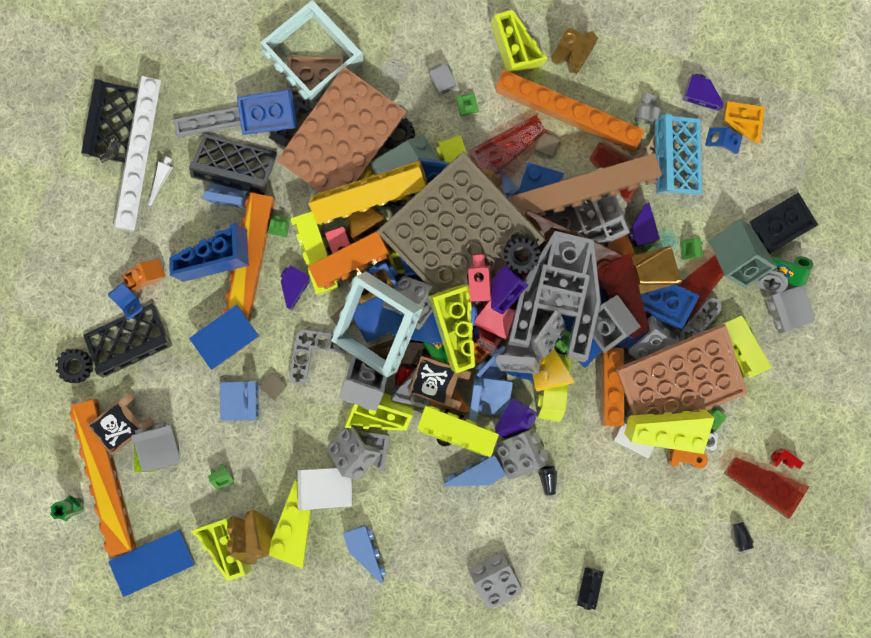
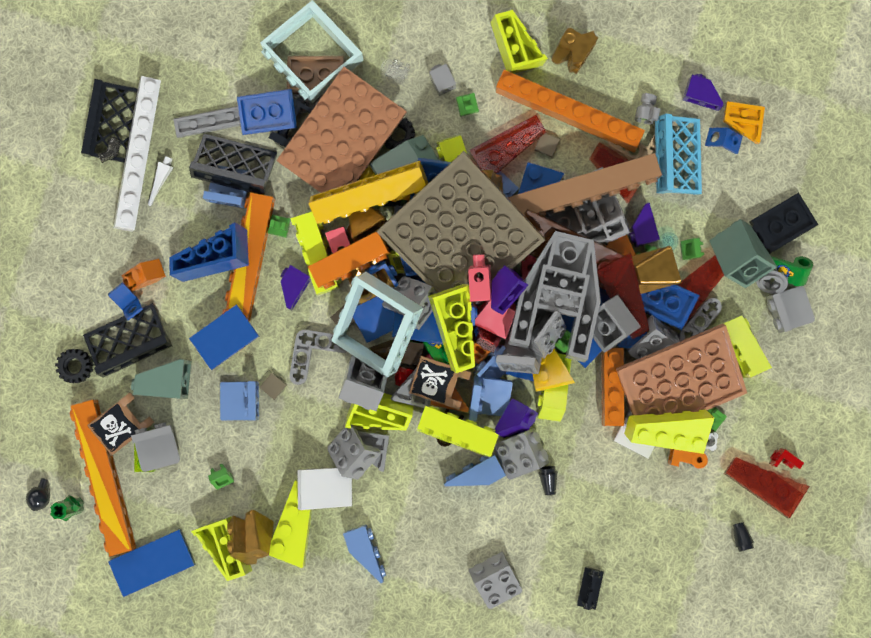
(38, 497): none -> black piece
(164, 381): none -> sand green slope
(518, 265): black tyre -> none

